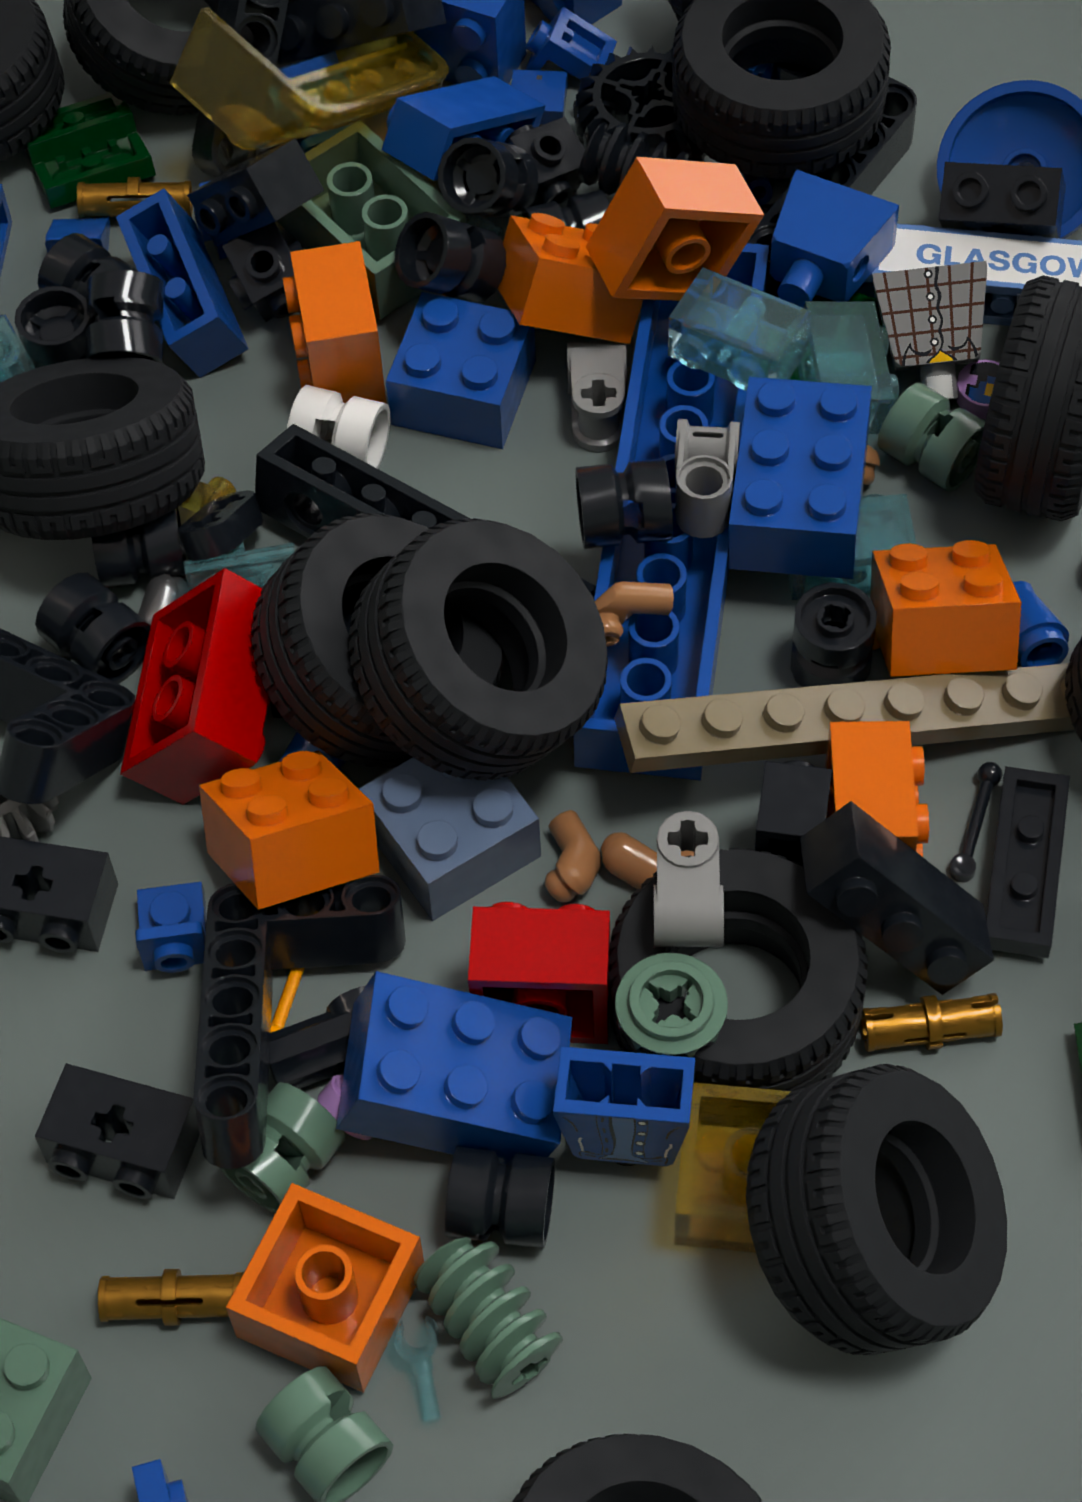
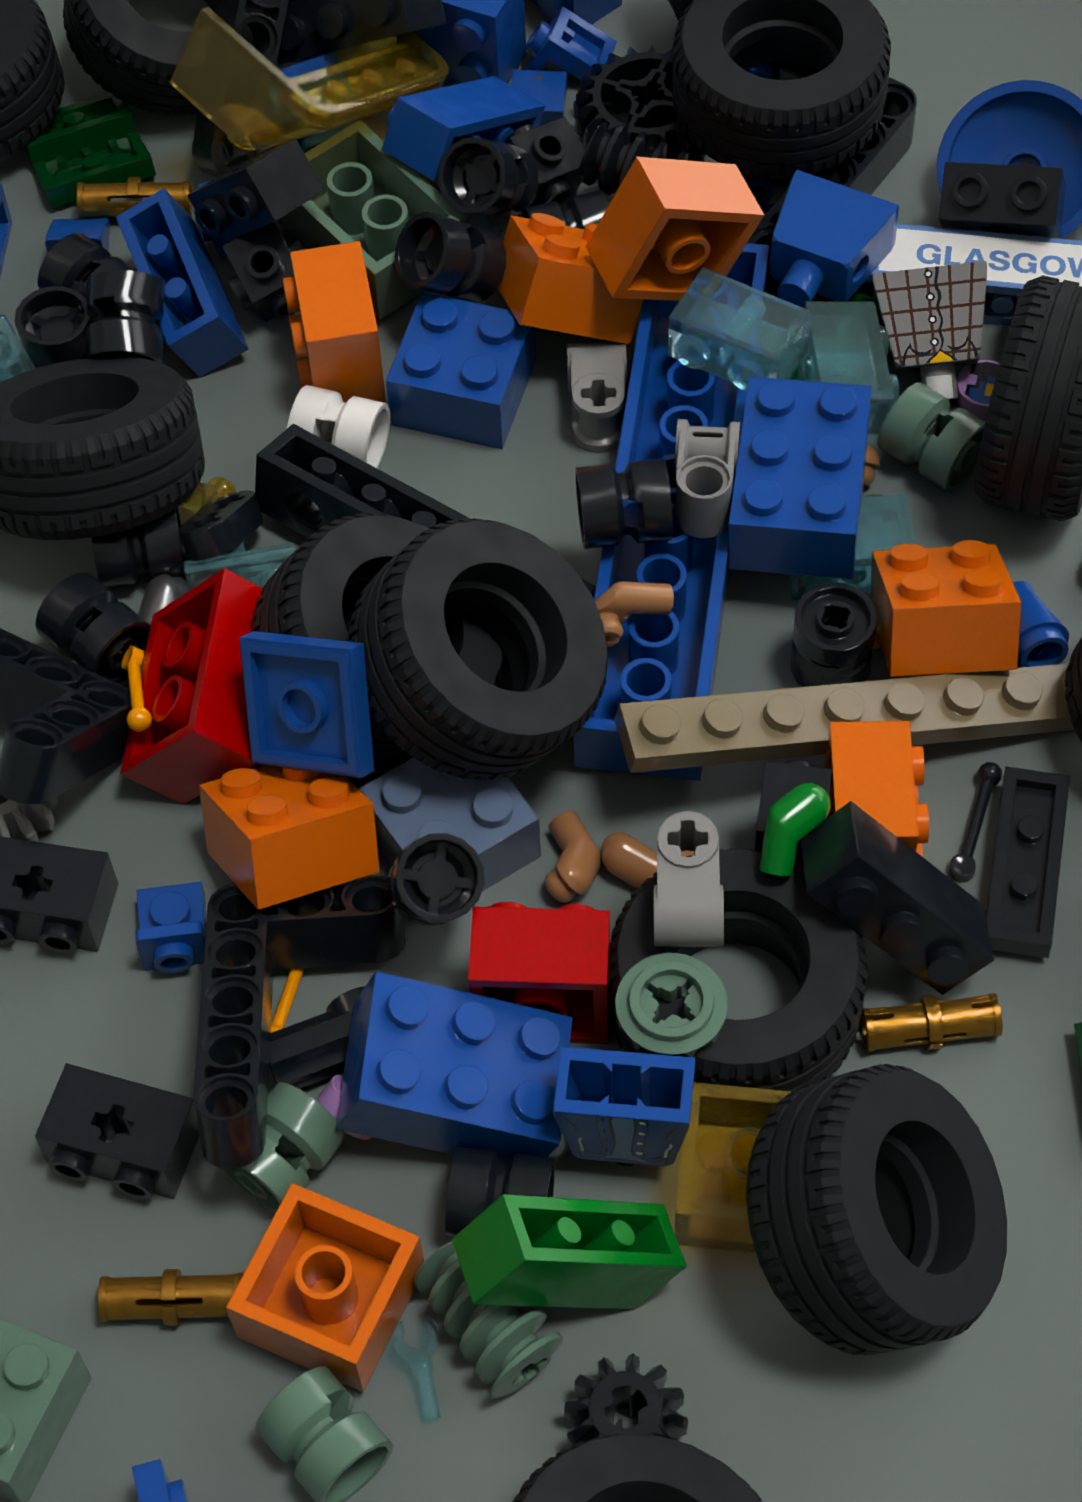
(138, 717): none -> light orange hinge
(307, 703): none -> blue tile
(436, 879): none -> black wheel
(568, 1252): none -> green brick
(625, 1390): none -> black gear
(789, 822): none -> green arm

